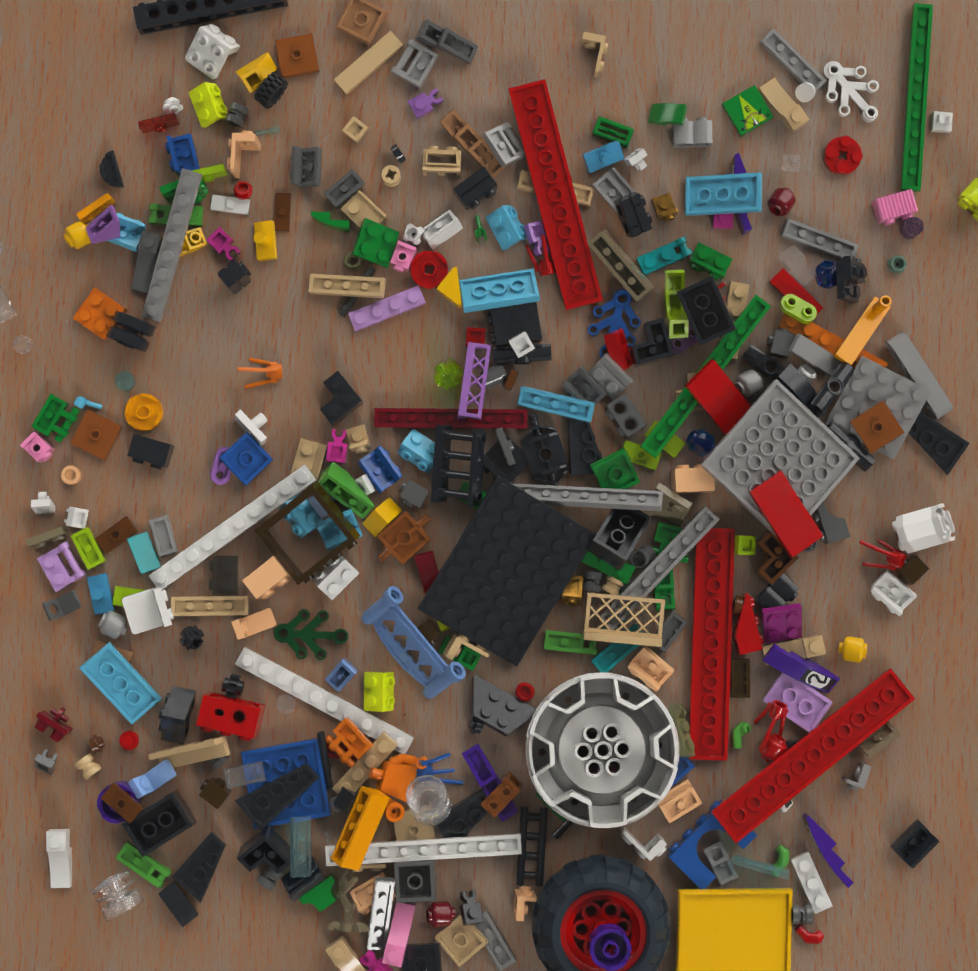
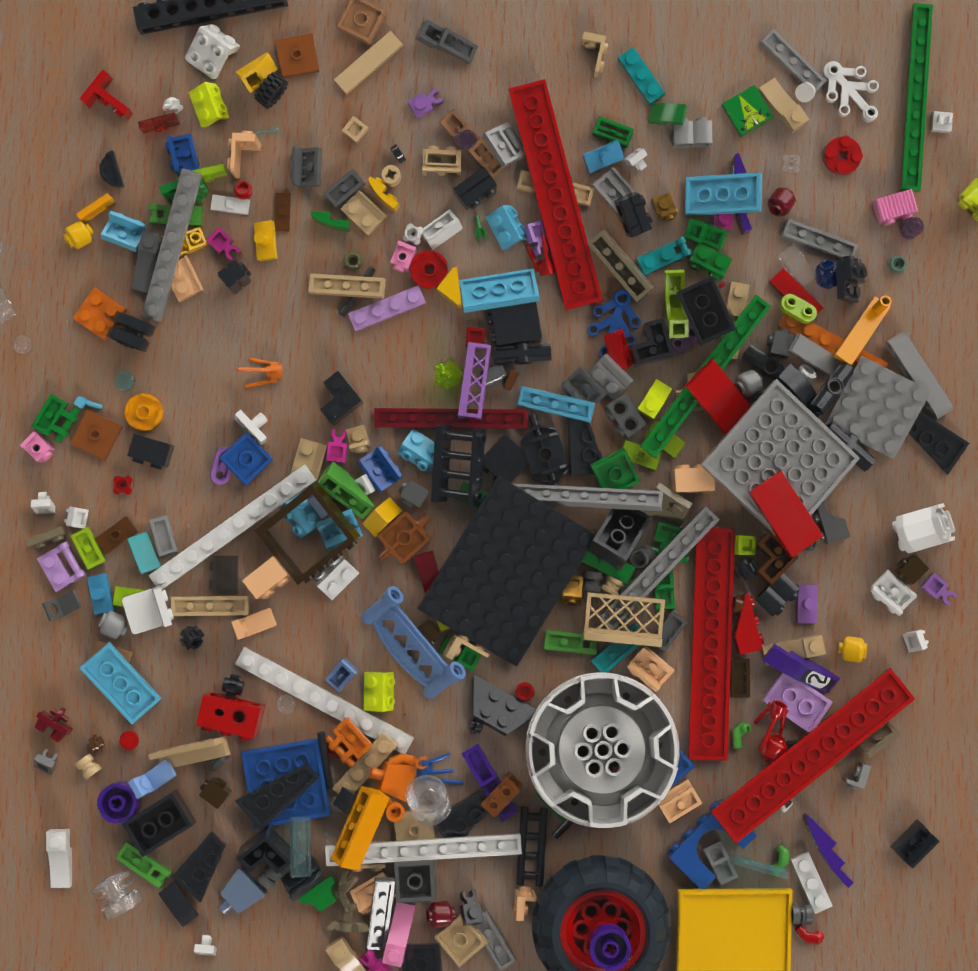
(71, 475): light nougat tile -> none
(97, 91): none -> red bracket
(104, 227): medium lavender slope -> none
(122, 802): reddish brown plate -> none
(127, 485): none -> red plate
(176, 714): black brick -> none
(185, 280): none -> light nougat plate
(205, 947): none -> white tile
(236, 115): dark grey wheel -> none
(241, 892): none -> sand blue torso
(244, 774): clear tile -> none
(307, 634): dark green plant -> none
(375, 243): green plate -> none
(379, 188): none -> yellow slope
(419, 67): light grey plate -> none
(469, 139): none -> wheel
(506, 446): dark grey plate -> none
(521, 344): white plate -> none
(641, 76): none -> teal plate
(653, 848): white bracket -> none
(654, 399): none -> neon yellow slope
(686, 745): olive hinge -> none
(700, 442): clear blue head -> none
(706, 233): none -> green slope
(746, 569): none -> black gear
(782, 623): magenta plate -> none
(806, 604): none -> medium lavender tile
(877, 426): dark orange plate -> none
(894, 557): red plant -> none
(915, 641): none -> white tile
(937, 587): none -> medium lavender plate

